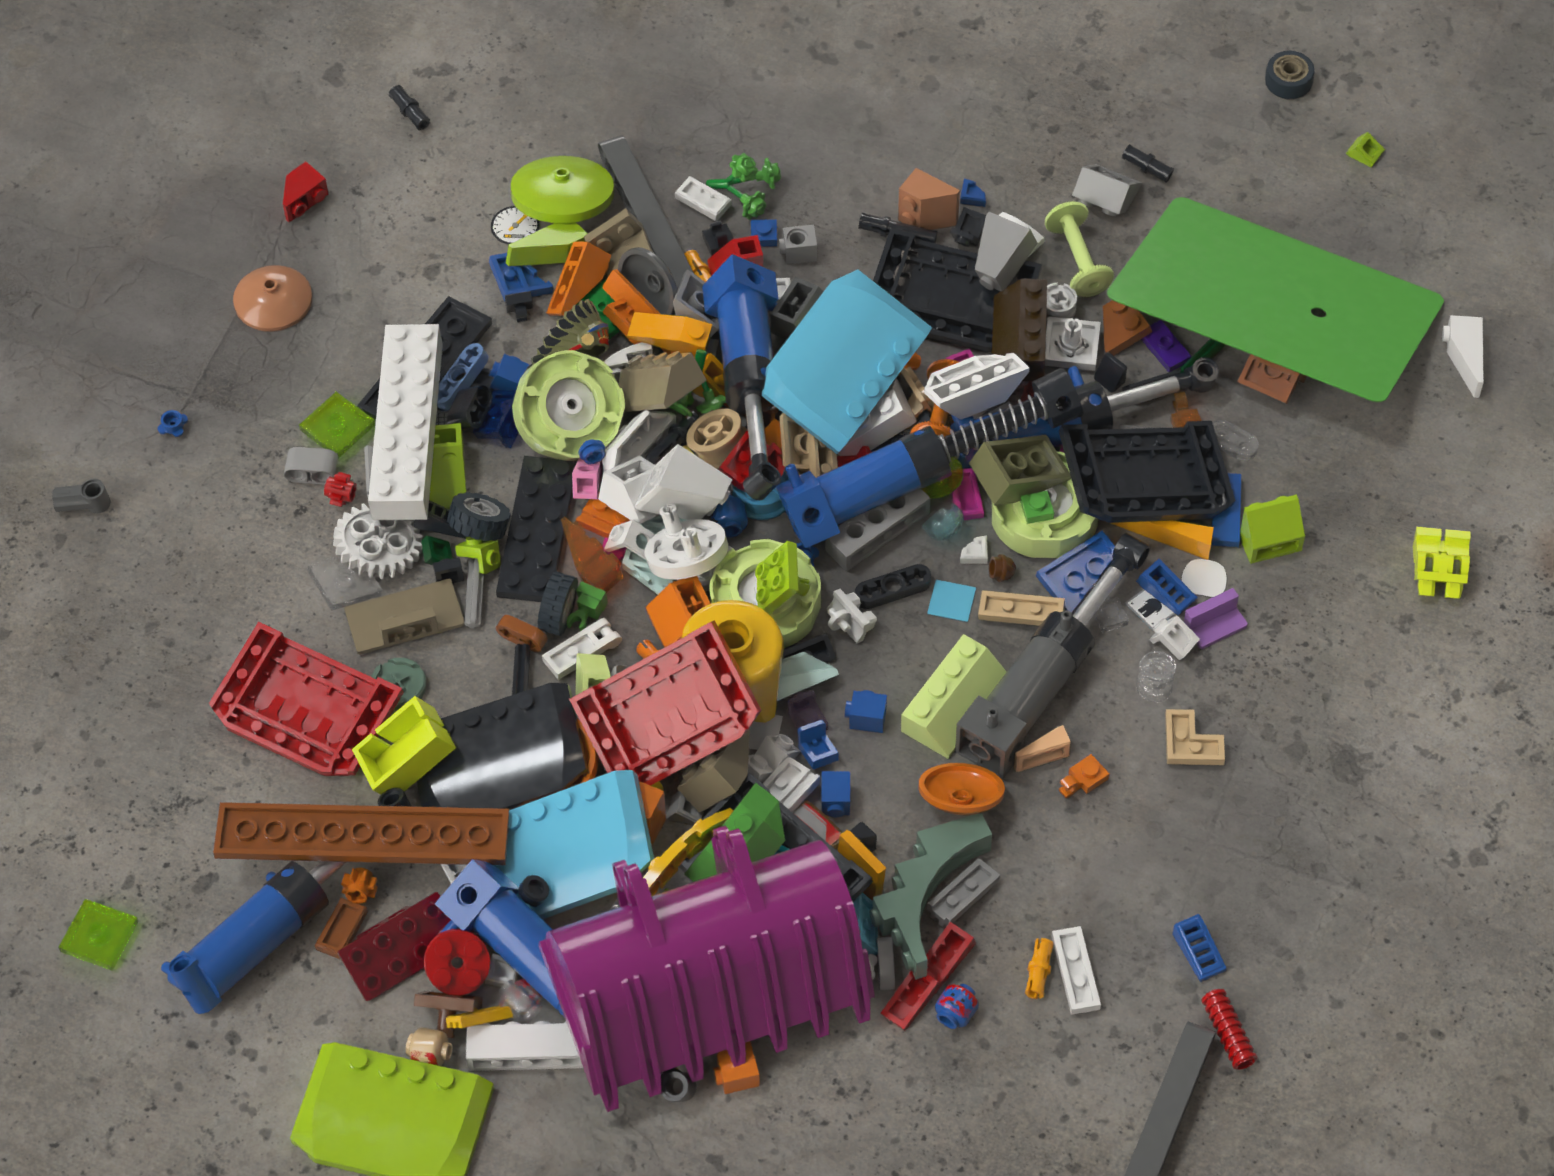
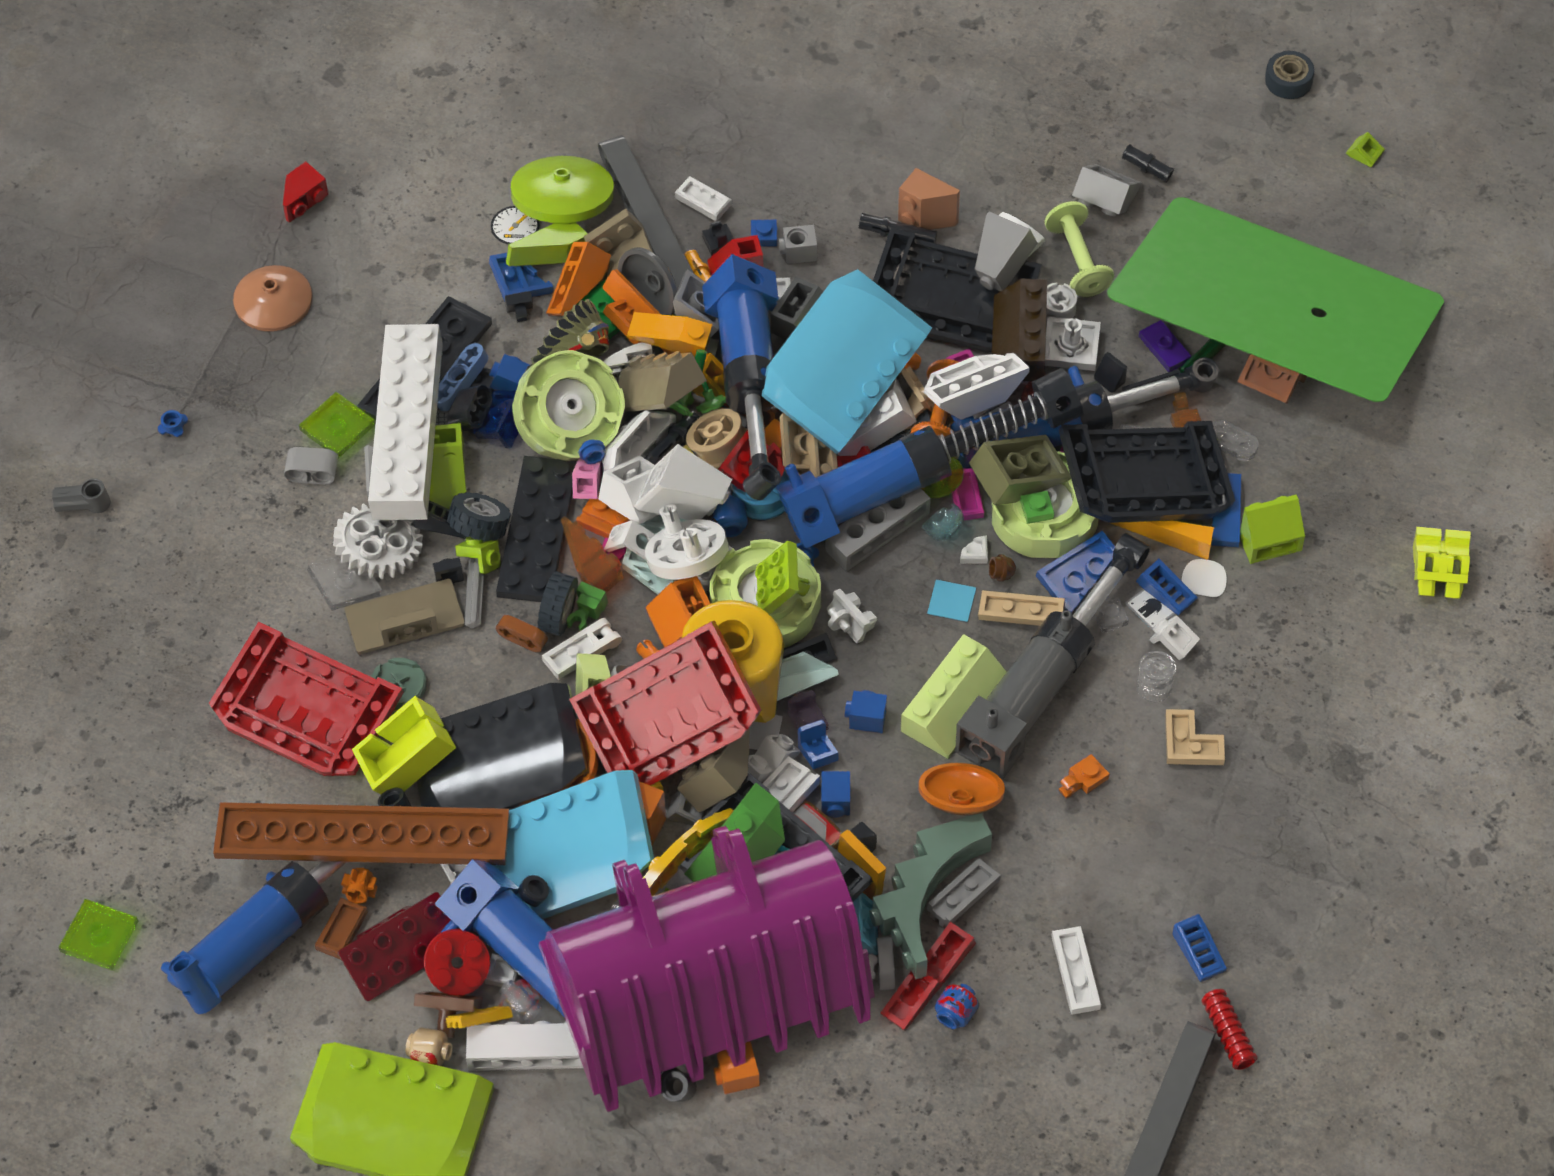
(340, 489): red gear -> none
(409, 107): black pin -> none
(435, 549): dark green plate -> none
(521, 668): black axle -> none
(745, 170): bright green plant -> none
(899, 576): black beam -> none
(969, 227): black bracket -> none
(972, 194): blue tile -> none
(1039, 968): light orange pin -> none
(1046, 749): light nougat slope -> none
(1122, 327): dark orange wing -> none
(1215, 618): medium lavender panel -> none
(1465, 349): white slope -> none

